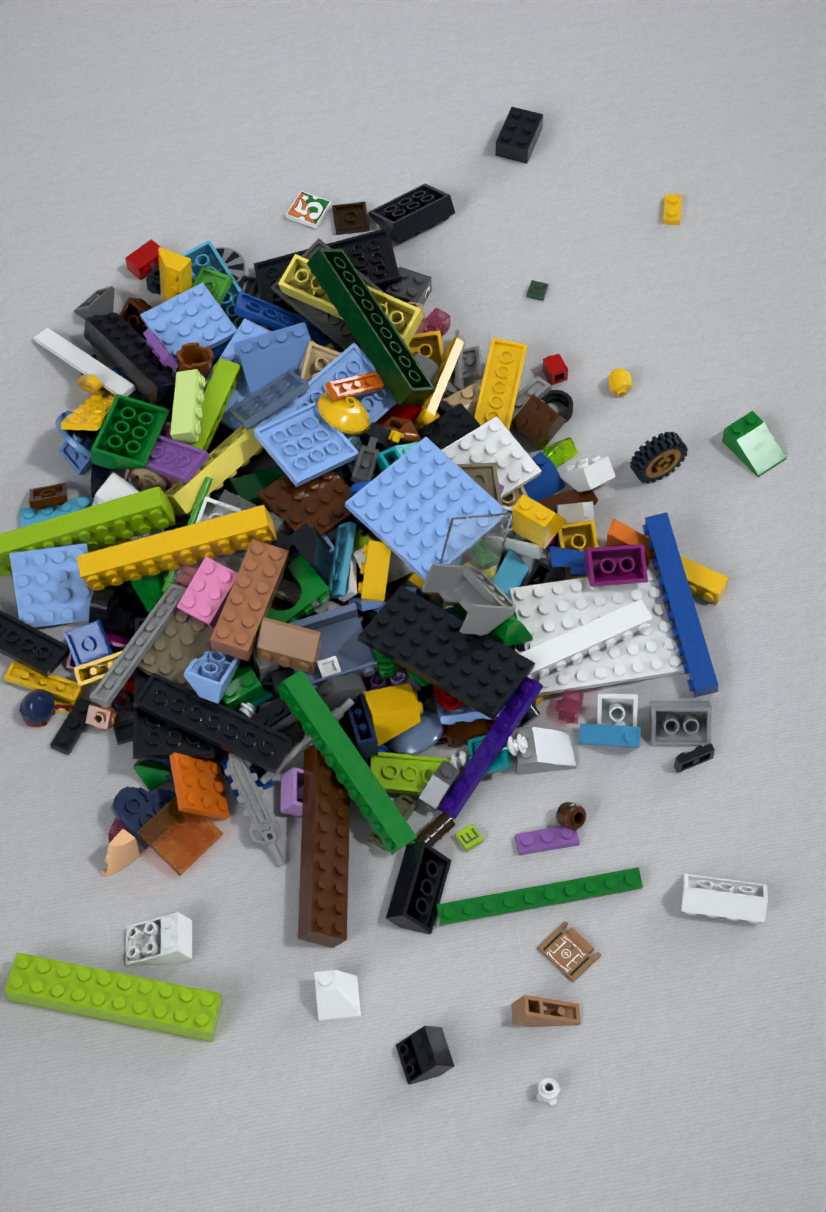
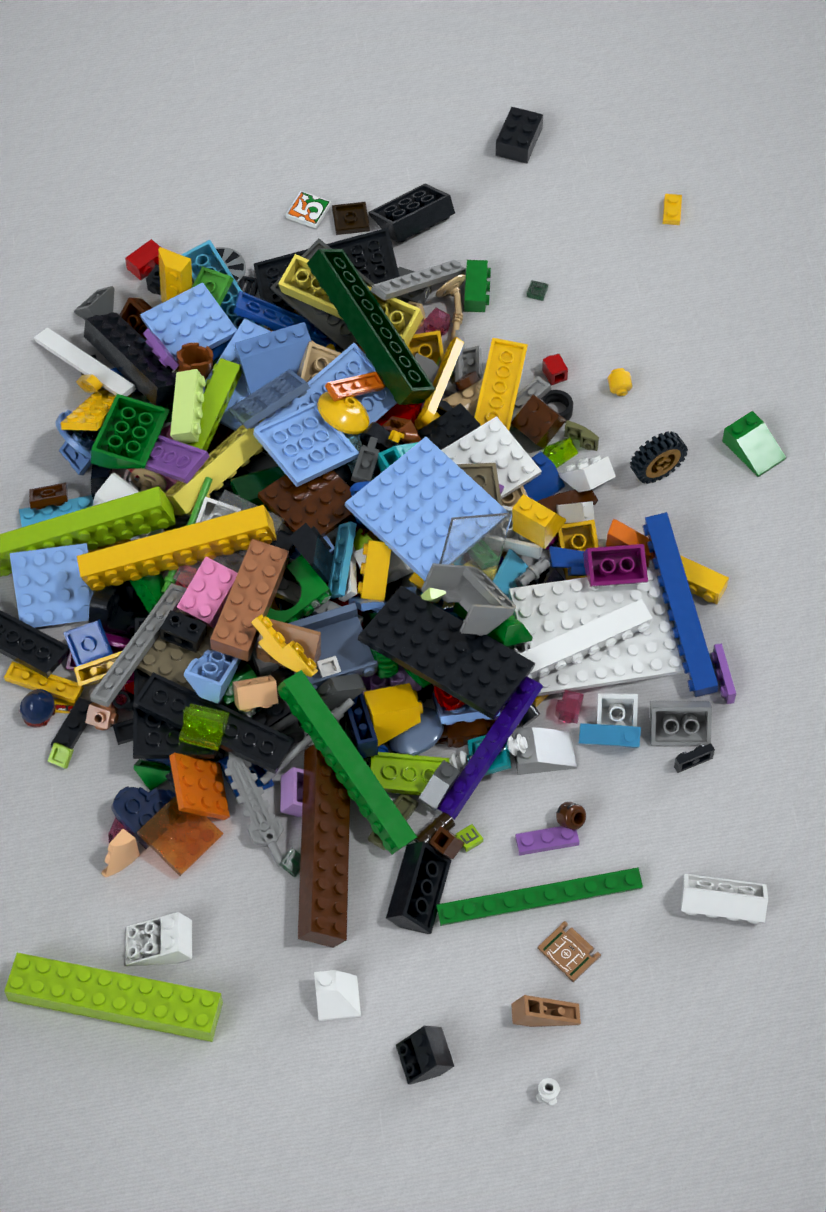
(60, 755): none -> lime tile
(183, 631): none -> black brick
(203, 726): none -> clear neon green bracket
(255, 693): none -> light nougat brick
(290, 654): none -> yellow slope
(291, 862): none -> clear green tile
(418, 280): none -> light grey plate
(433, 595): none -> yellowish green slope
(446, 842): none -> reddish brown brick
(452, 288): none -> tan dish
(466, 381): none -> reddish brown beam
(477, 286): none -> green brick
(532, 572): none -> light grey pin
(578, 432): none -> olive slope
(723, 674): none -> medium lavender plate

